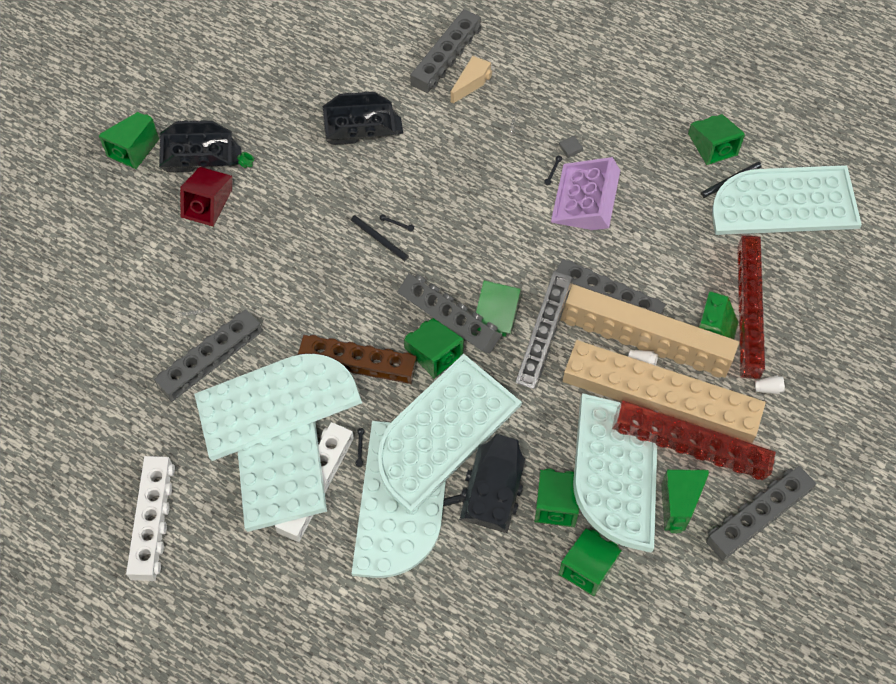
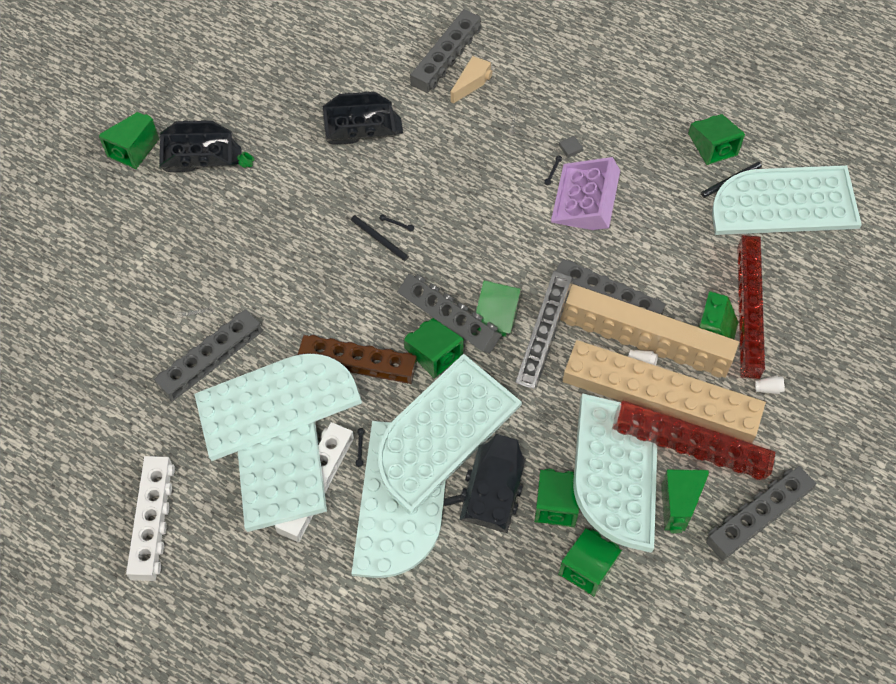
(204, 195): dark red slope -> none

